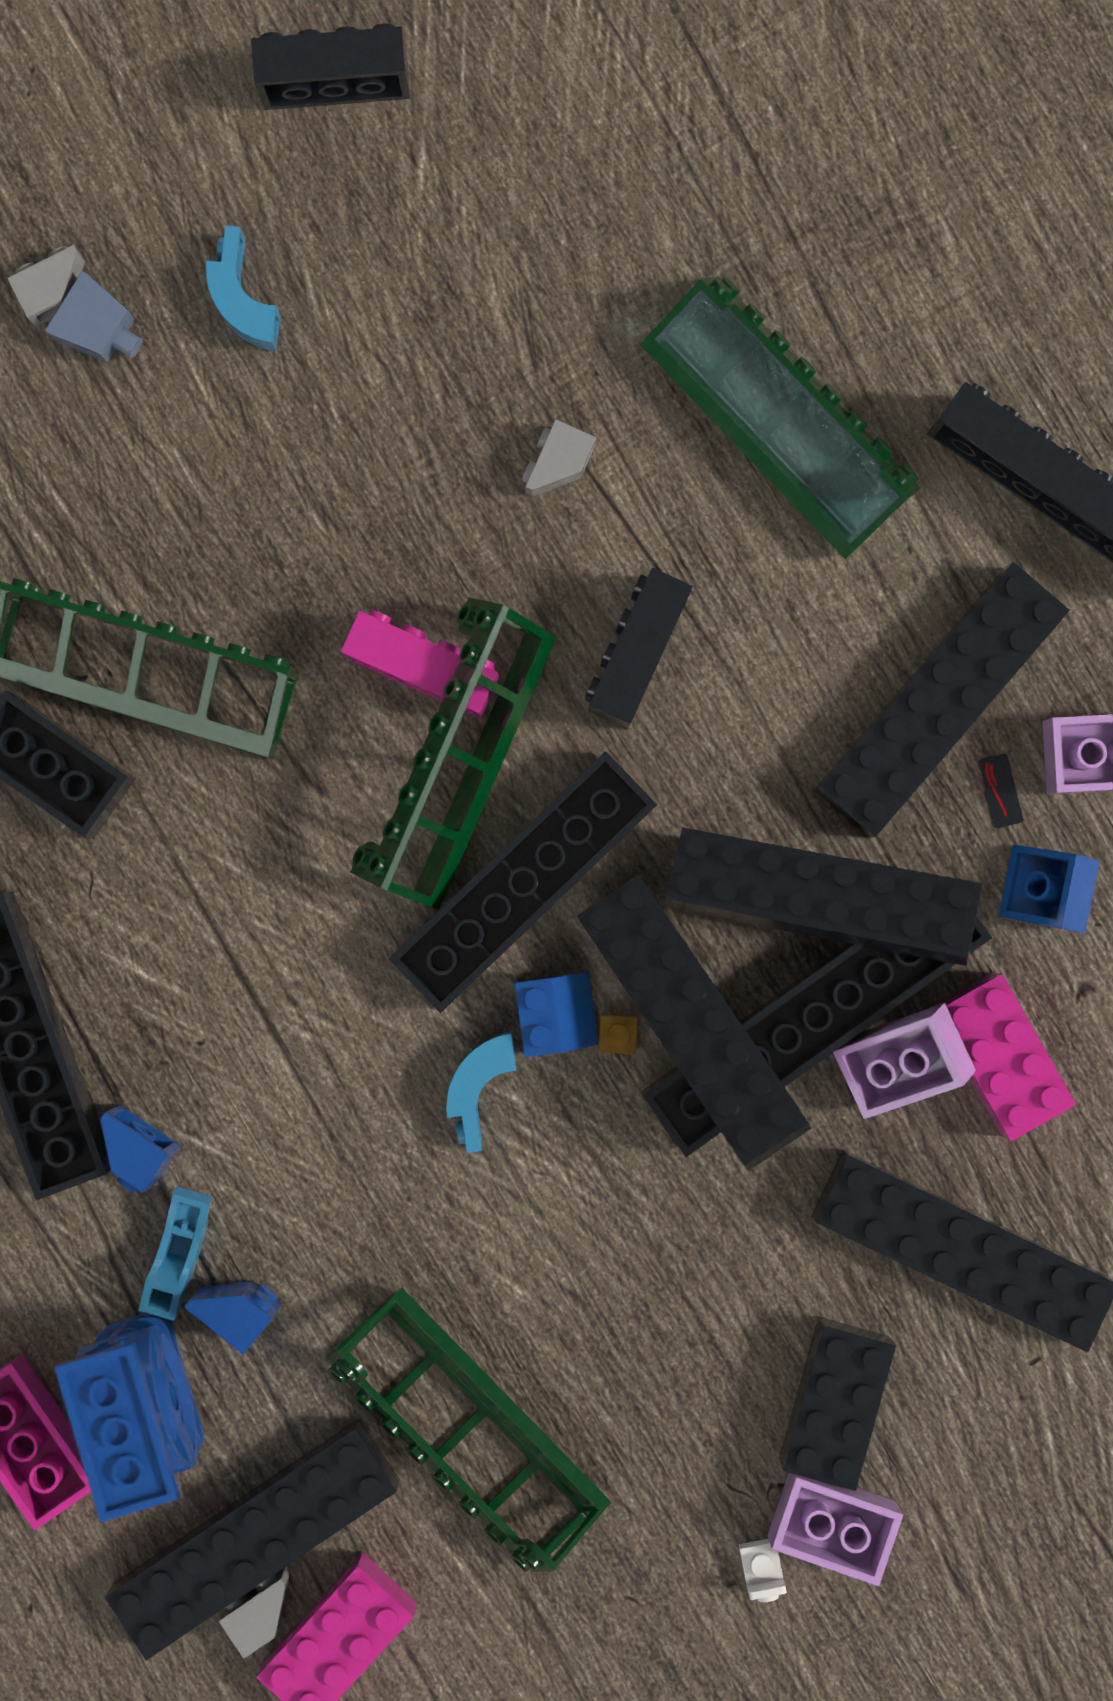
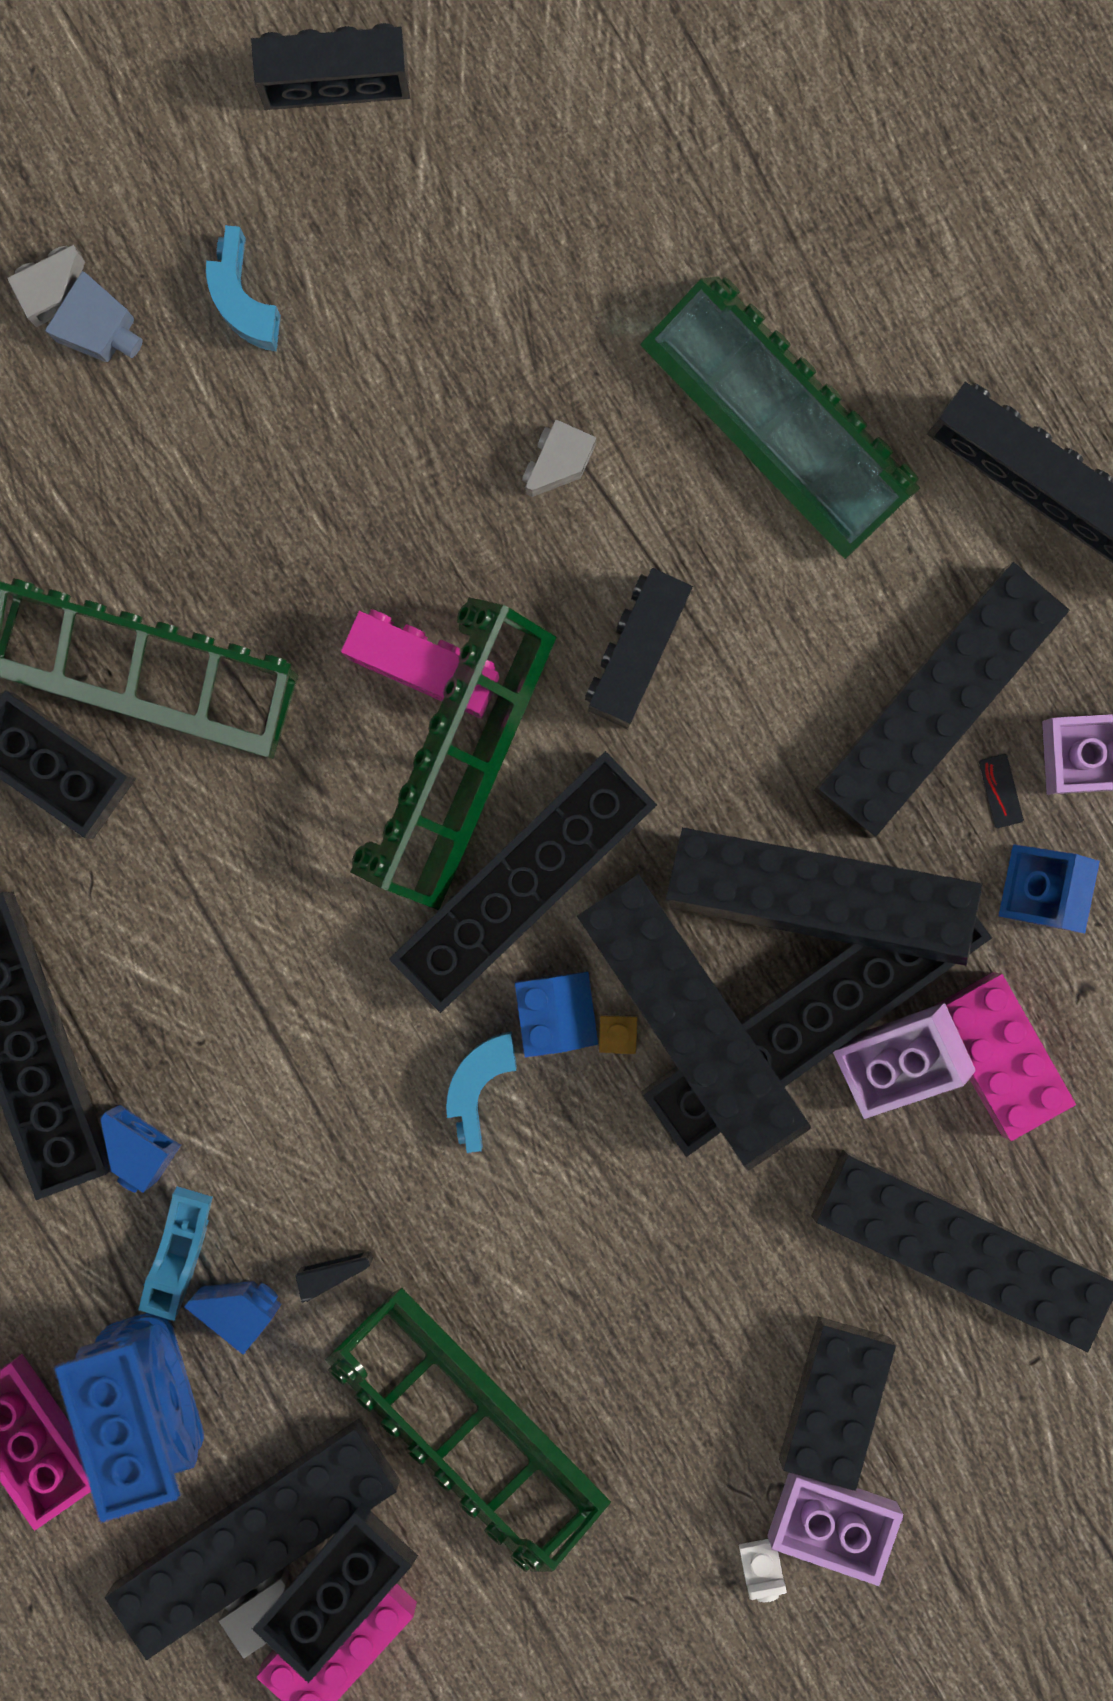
(322, 1276): none -> black slope
(335, 1593): none -> black brick

